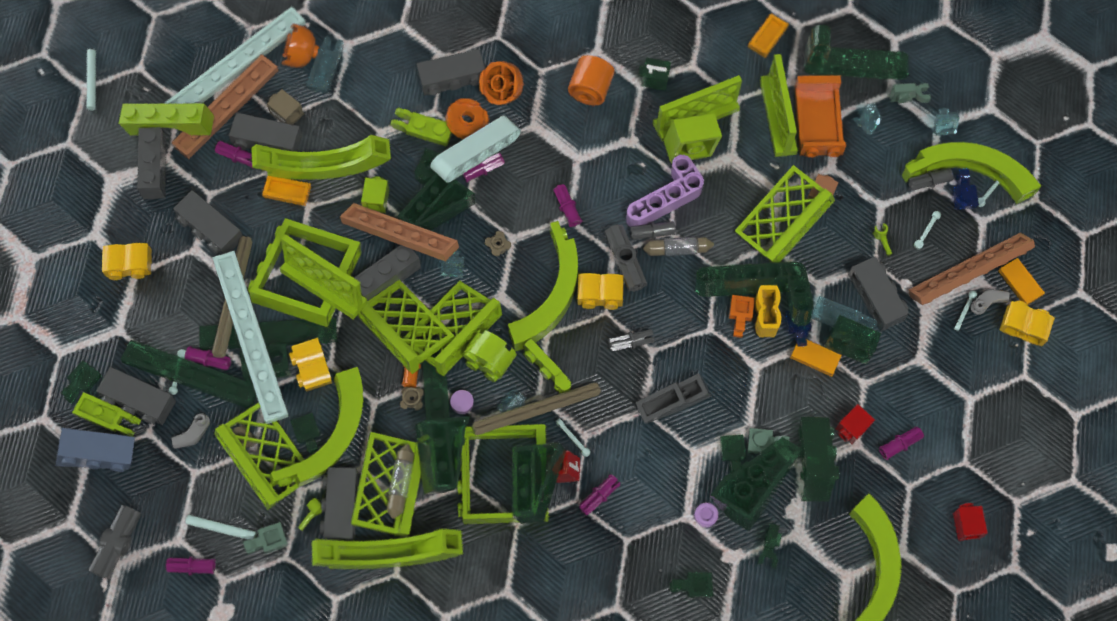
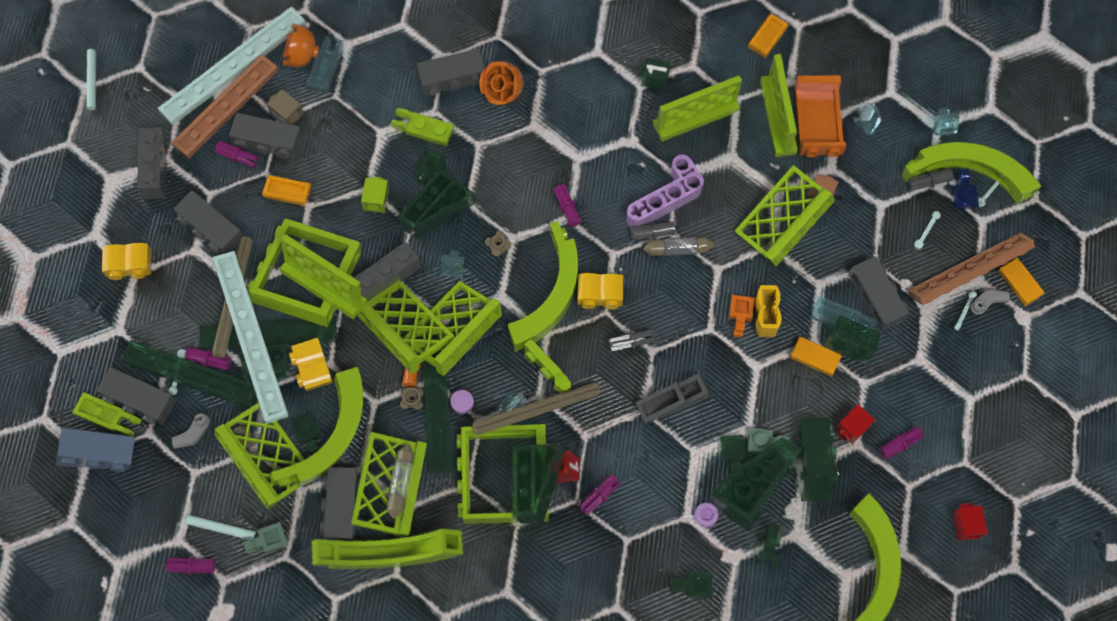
(81, 378): clear green plate -> none
(115, 542): dark grey piece -> none
(189, 118): lime arch -> none
(315, 508): lime hand -> none
(323, 164): lime arch -> none
(399, 232): nougat plate -> none
(440, 452): clear green wedge -> none
(470, 108): orange tile -> none
(475, 149): light aqua beam -> none
(484, 167): magenta axle -> none
(488, 355): lime brick -> none
(584, 451): light aqua hinge -> none
(591, 80): orange piece -> none
(629, 269): dark grey piece -> none
(693, 136): lime brick -> none
(747, 279): clear green beam -> none
(800, 331): clear blue plate -> none
(845, 62): clear green beam -> none
(882, 237): lime hand -> none
(906, 92): sand green plate -> none
(1027, 323): yellow brick -> none

